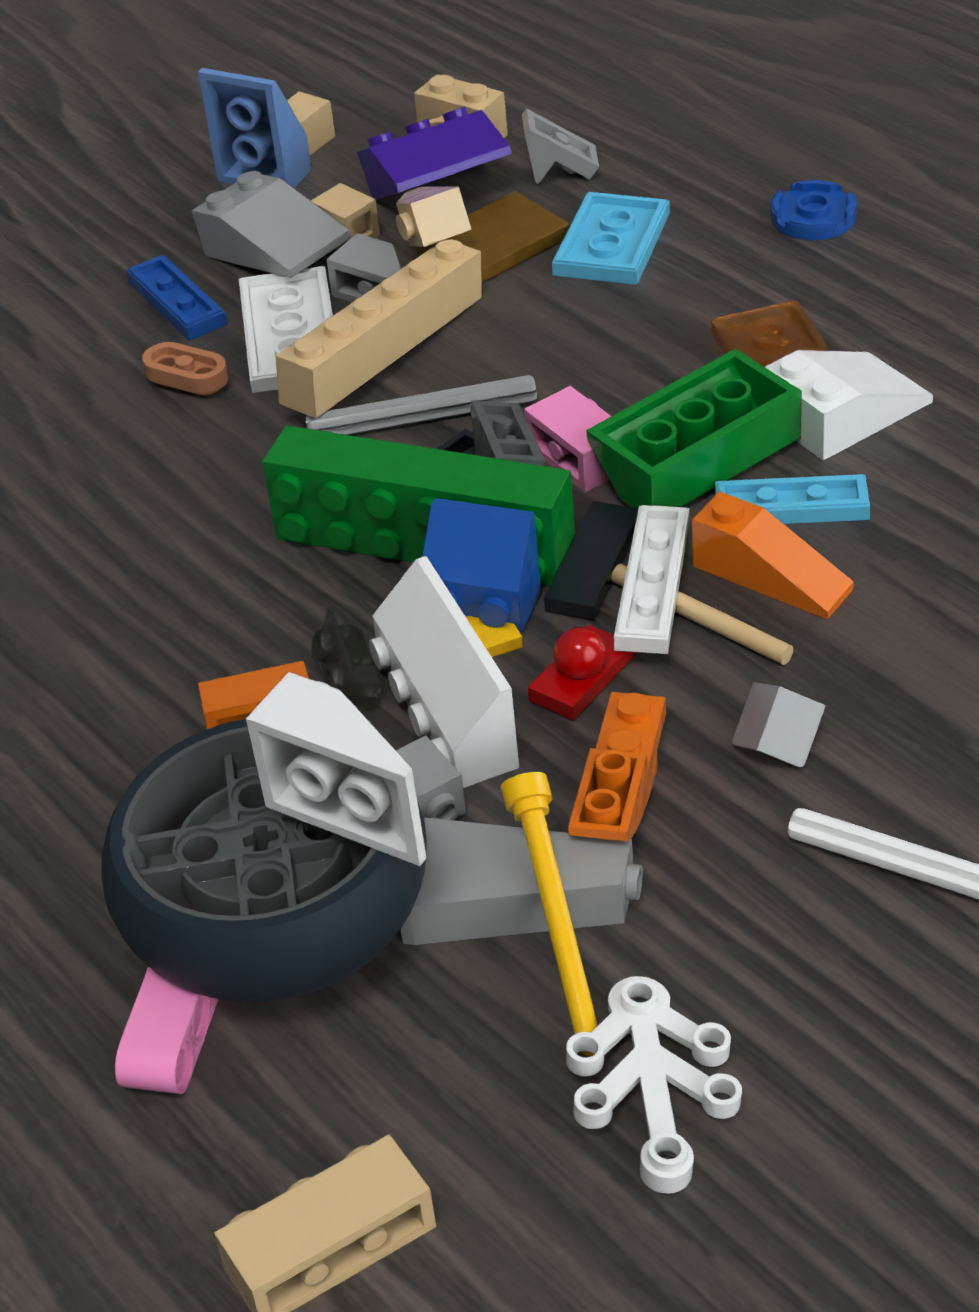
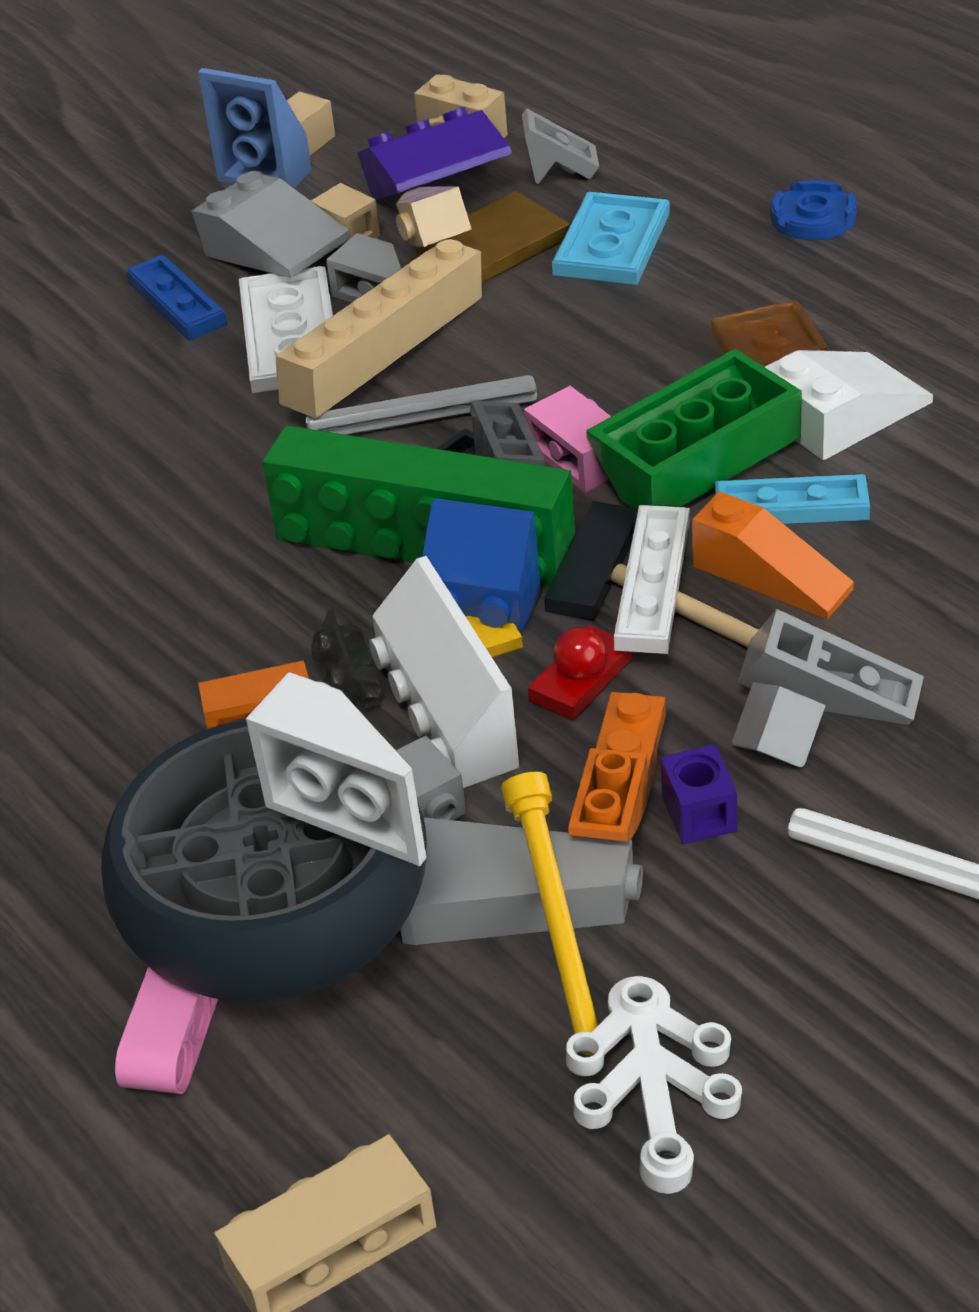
(185, 368): nougat plate -> none
(699, 794): none -> dark purple brick
(830, 671): none -> light grey slope

